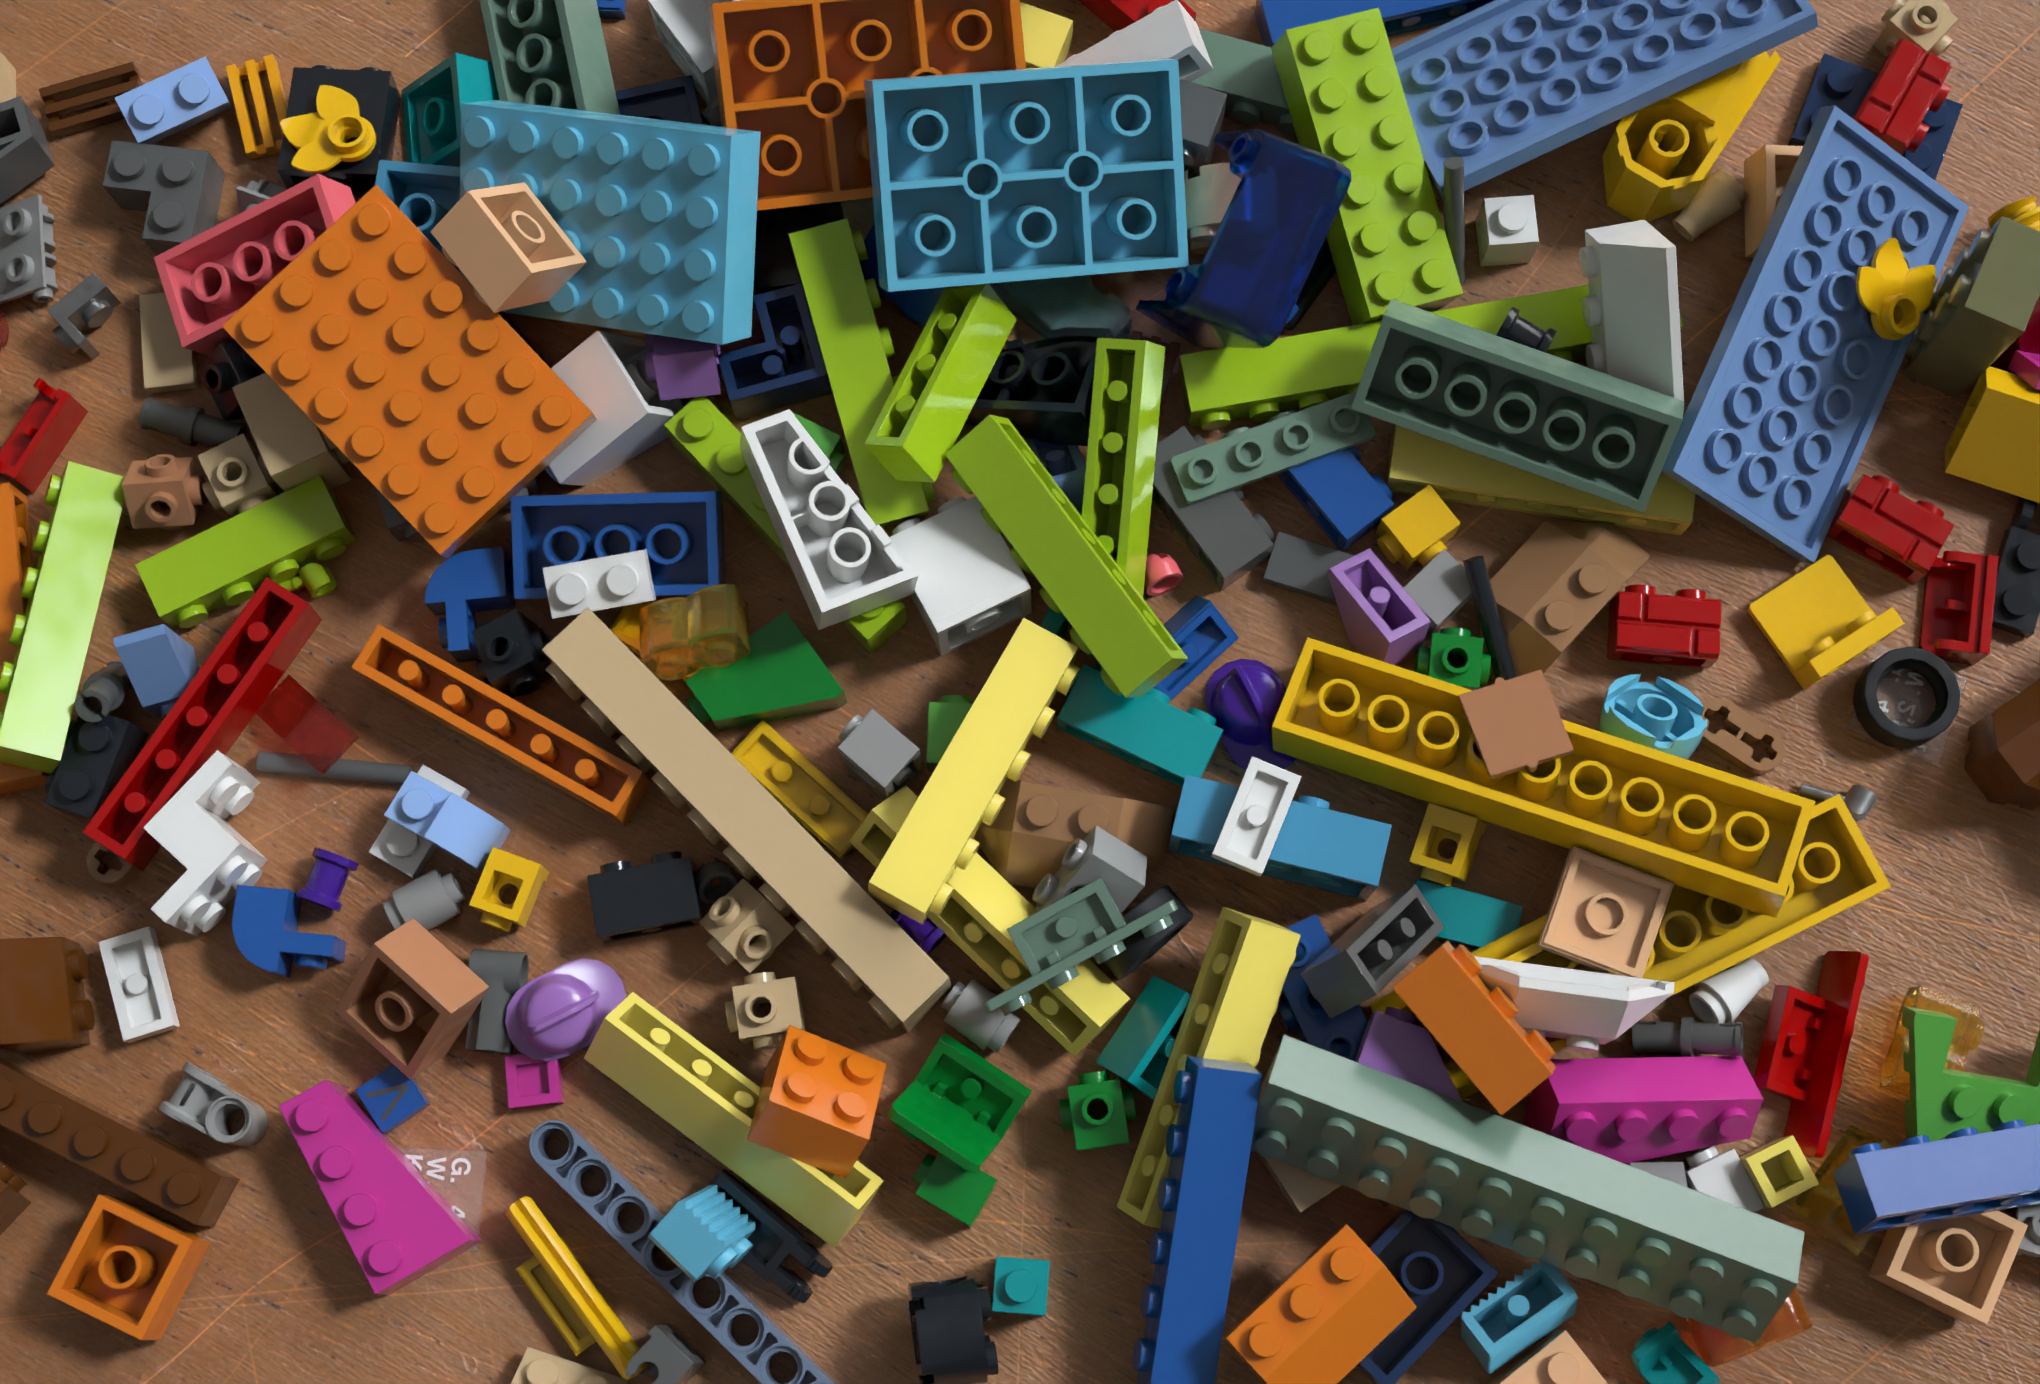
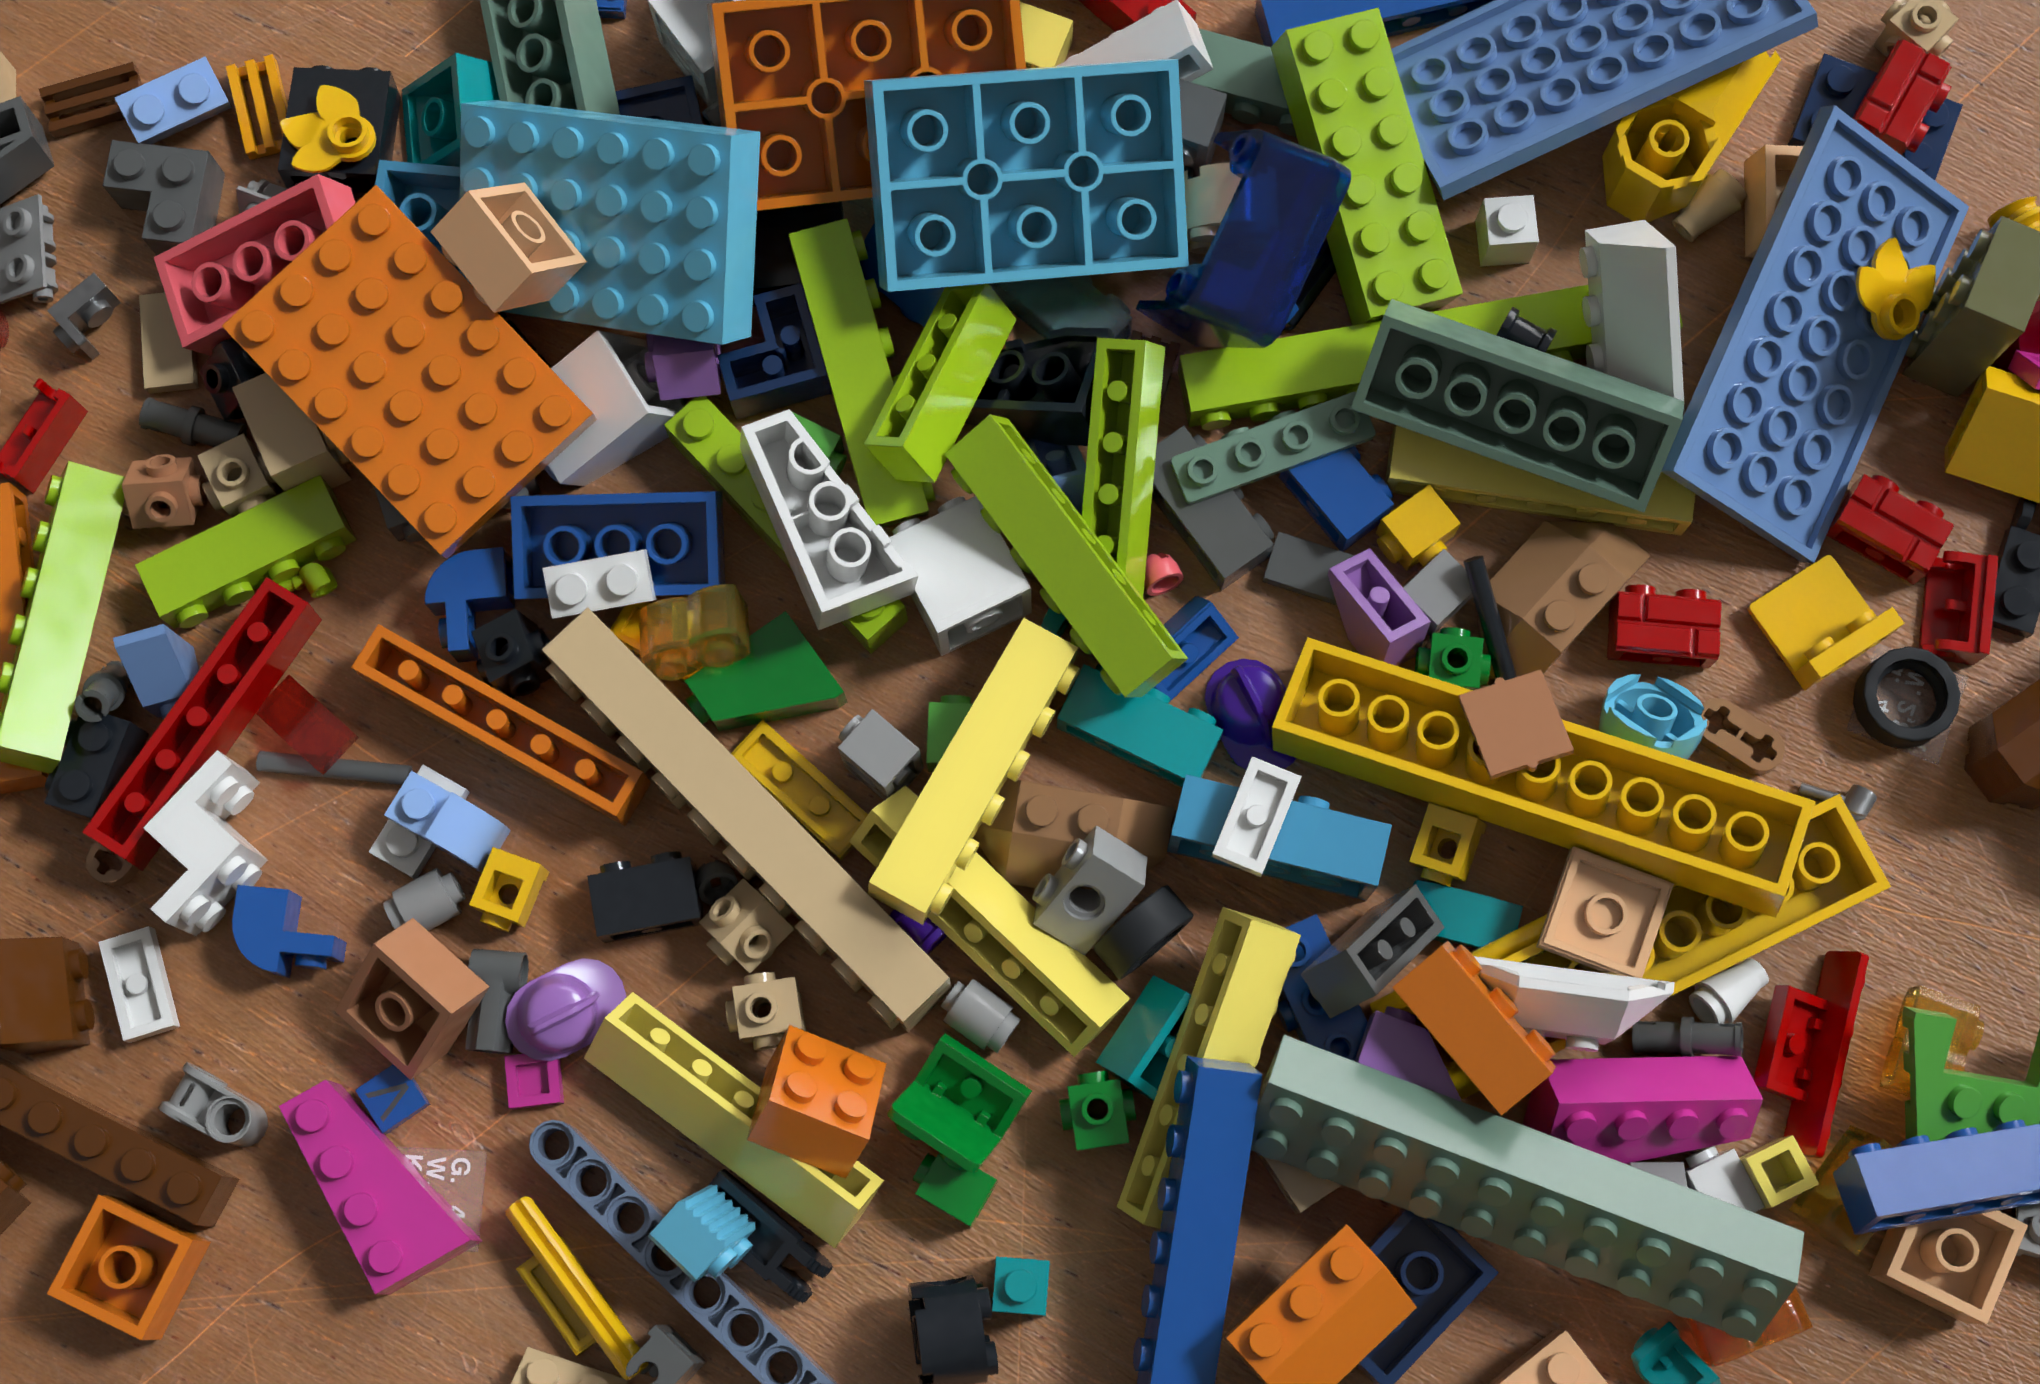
(327, 879): dark purple bush -> none
(1070, 933): sand green bracket -> none
(1454, 212): dark grey bar -> none
(1518, 1315): medium azure brick -> none

